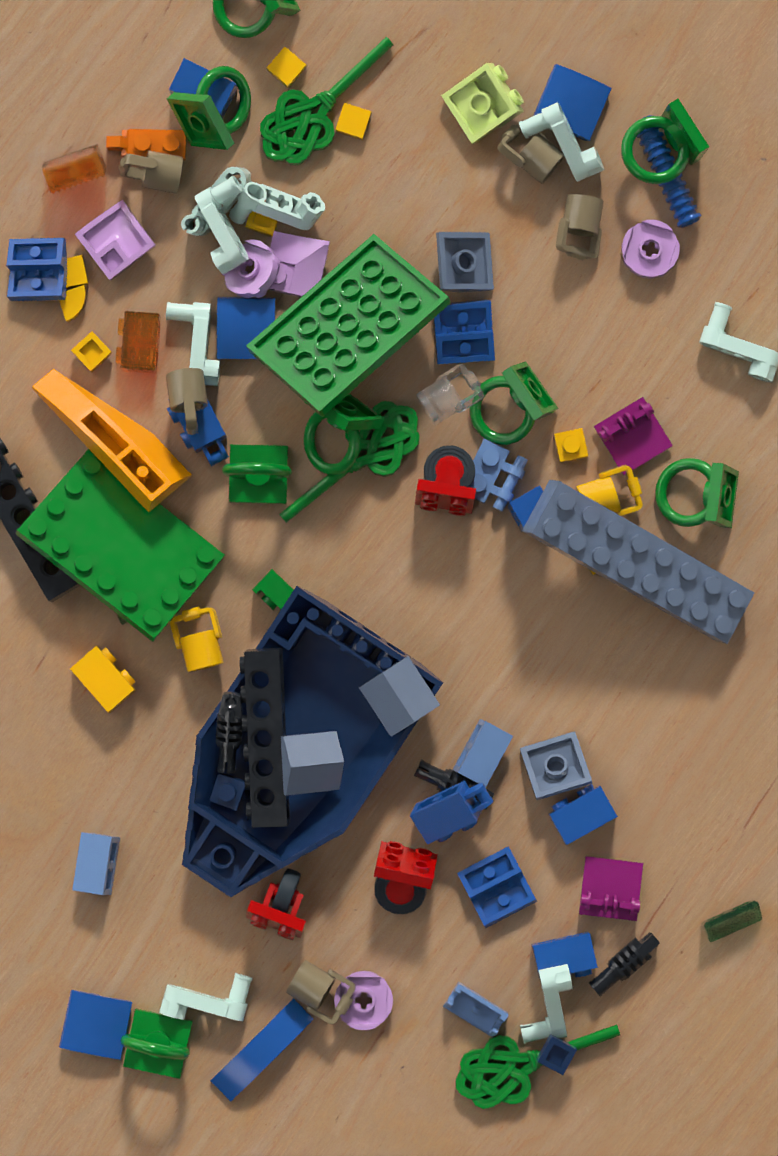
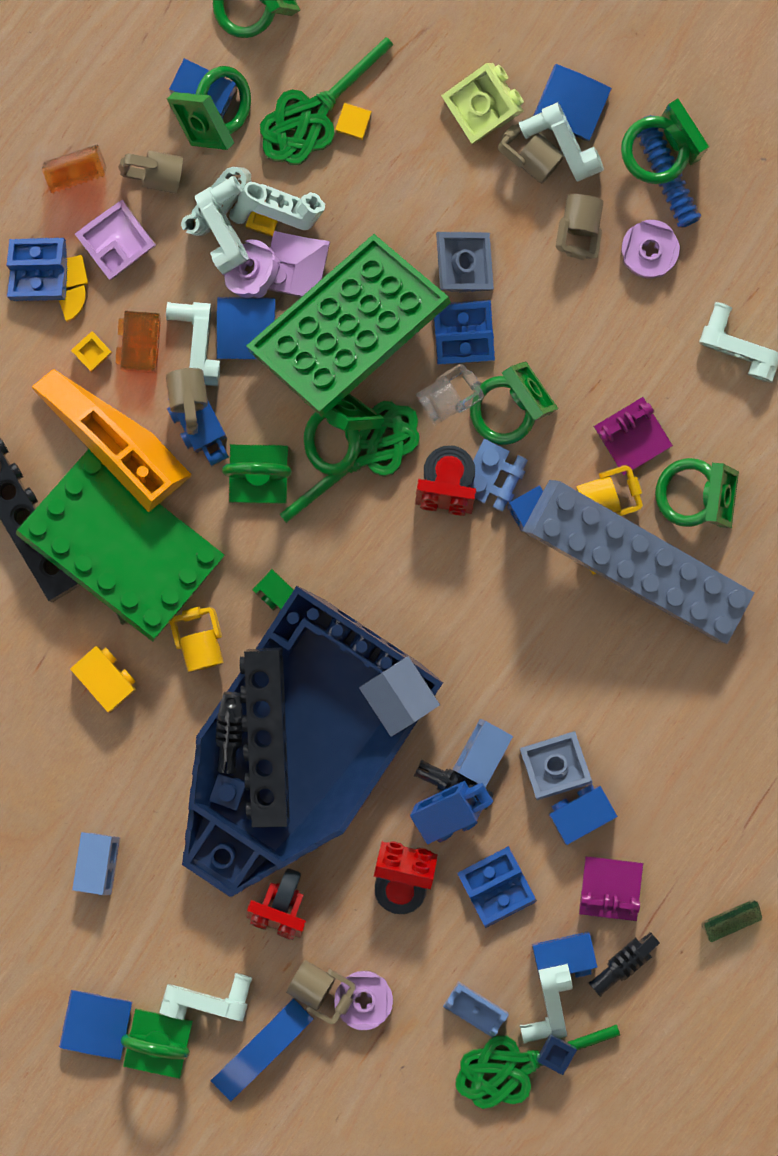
(144, 140): orange hinge -> none
(286, 67): yellow tile -> none
(311, 762): sand blue slope -> none
(571, 445): yellow plate -> none

